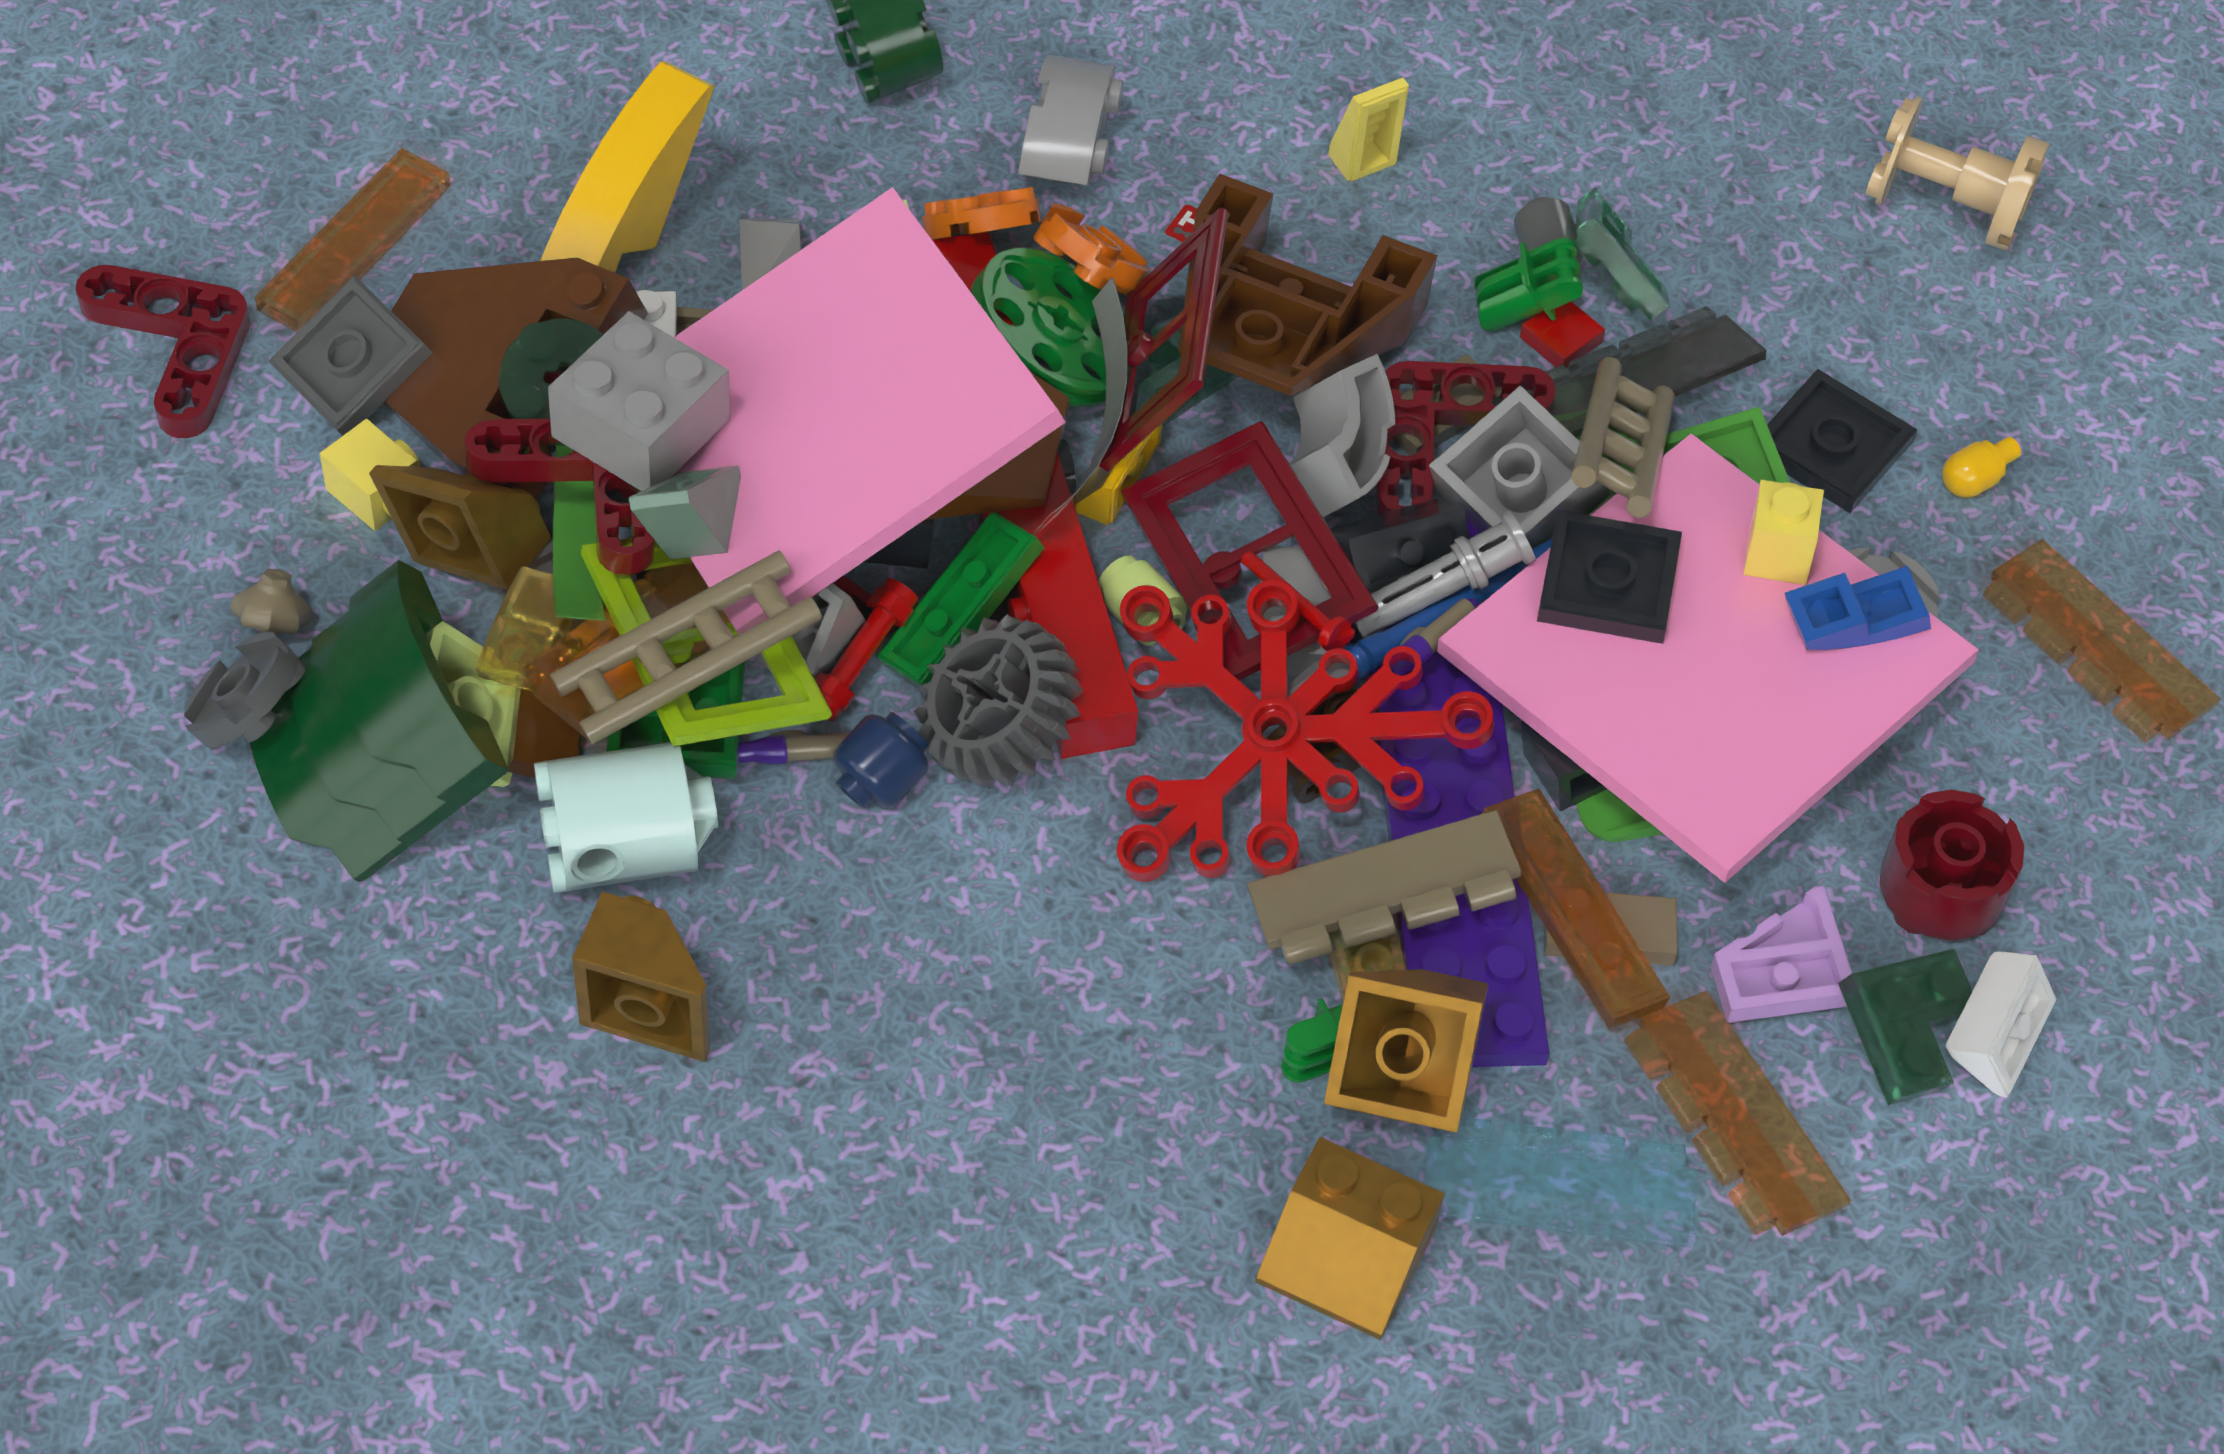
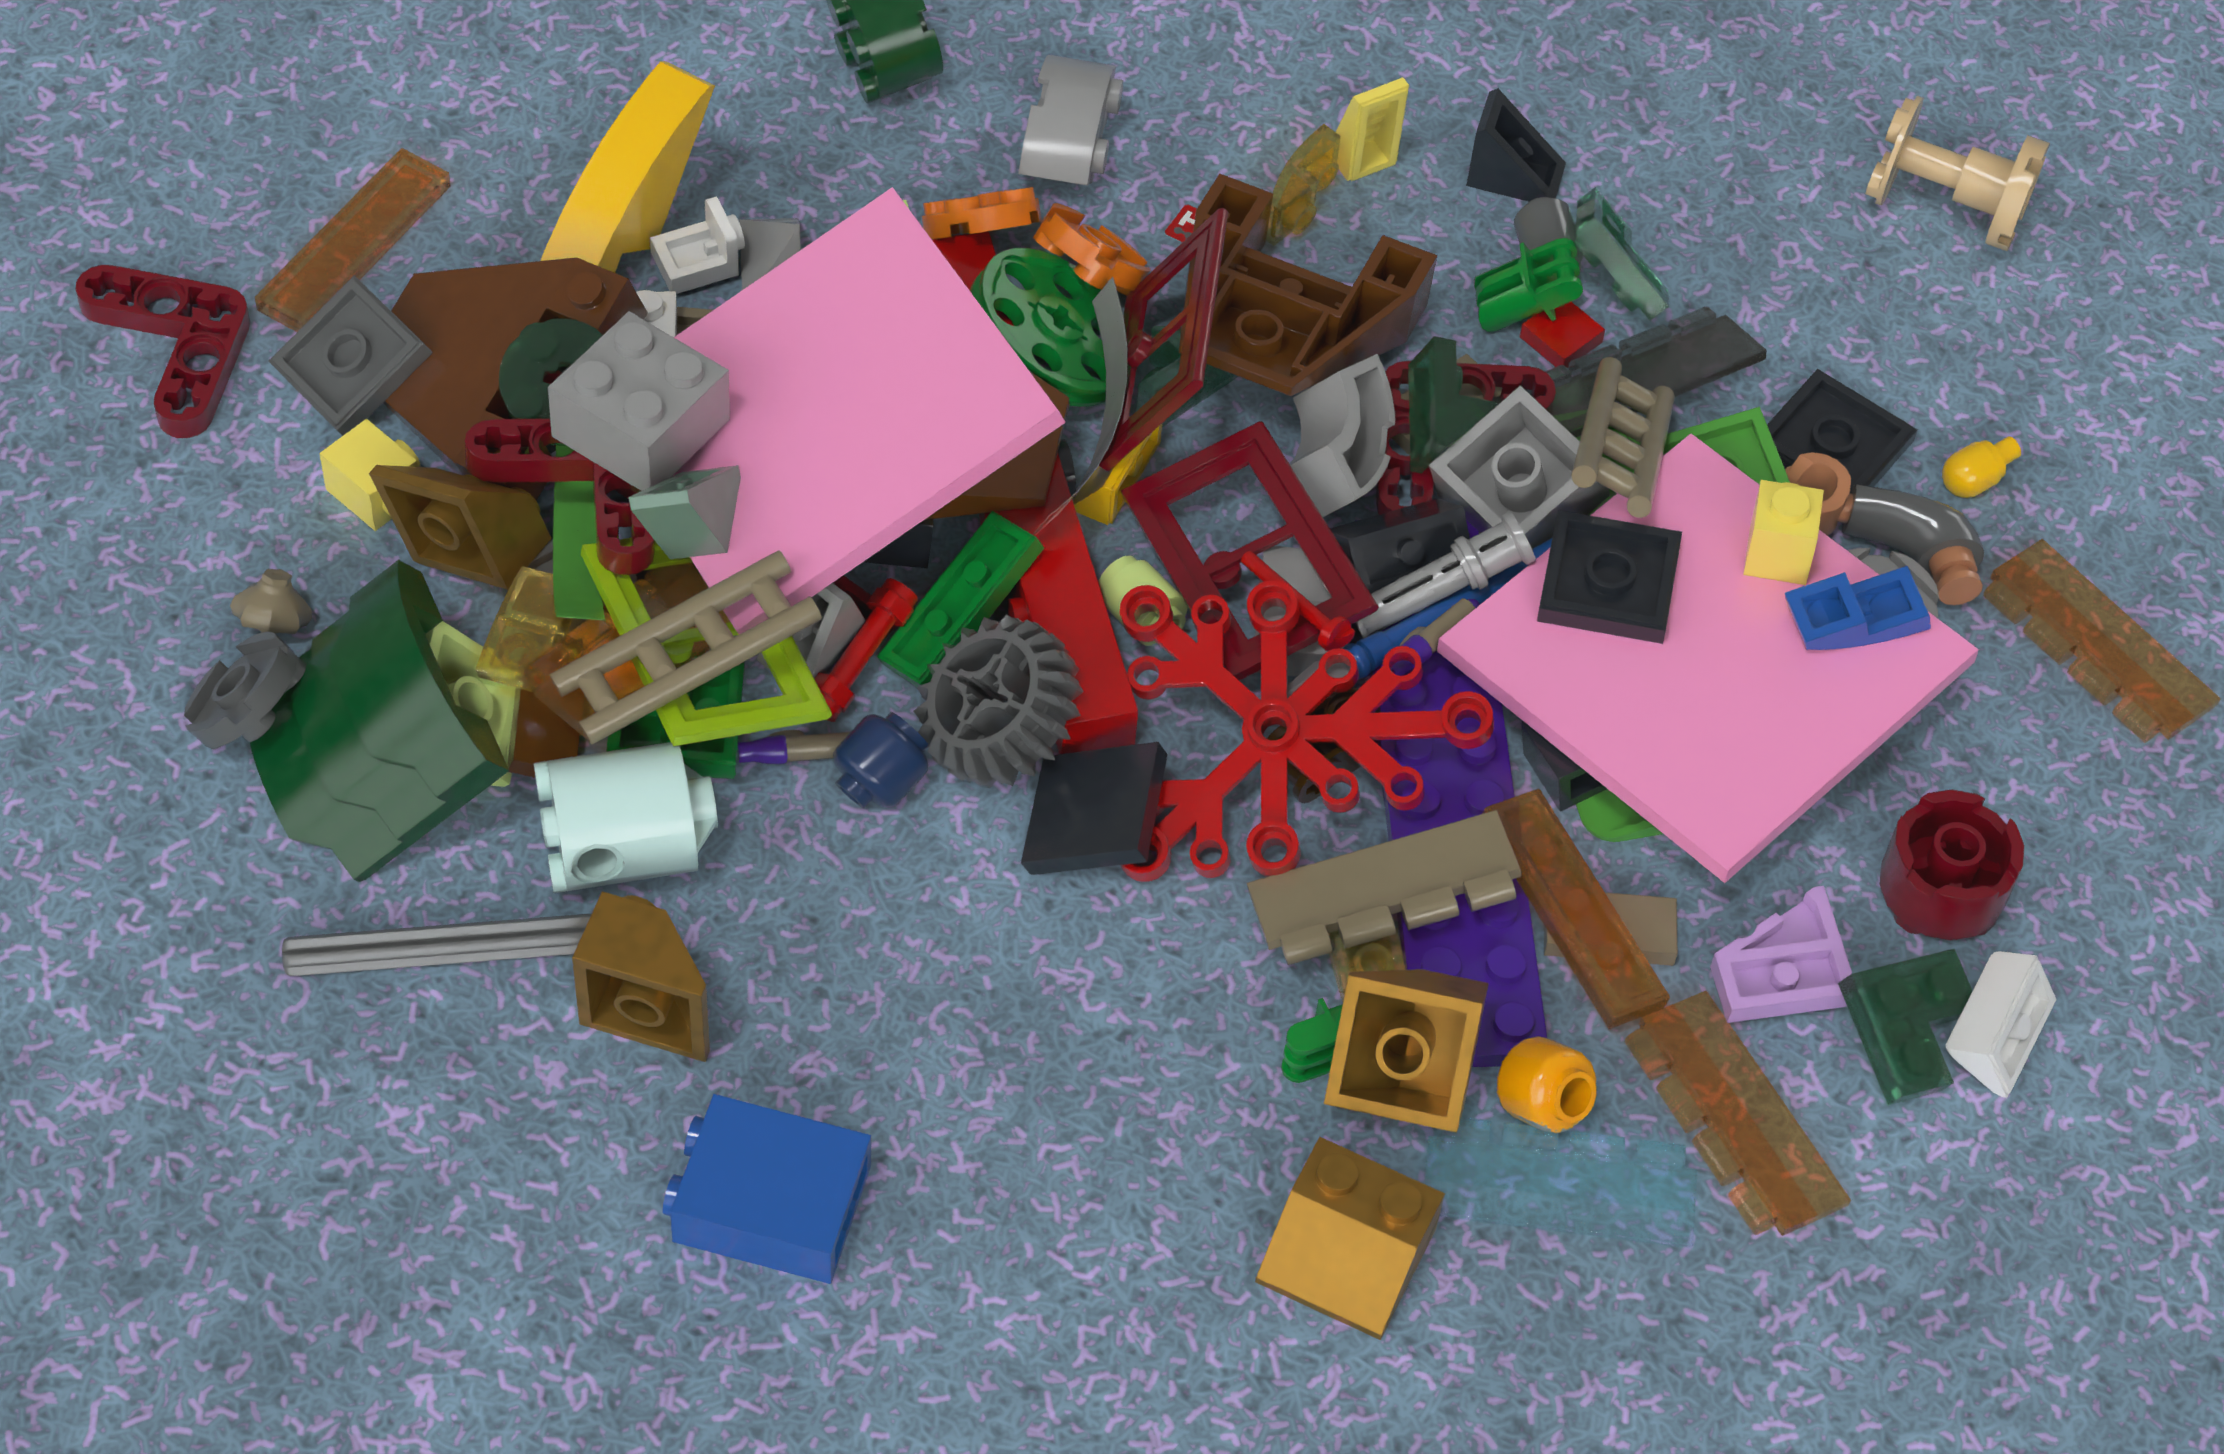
(432, 945): none -> axle
(699, 251): none -> white bracket
(768, 1188): none -> blue brick
(1094, 809): none -> black tile
(1305, 173): none -> clear yellow slope
(1435, 408): none -> clear green slope
(1512, 154): none -> black slope
(1546, 1084): none -> light orange head
(1918, 526): none -> piece

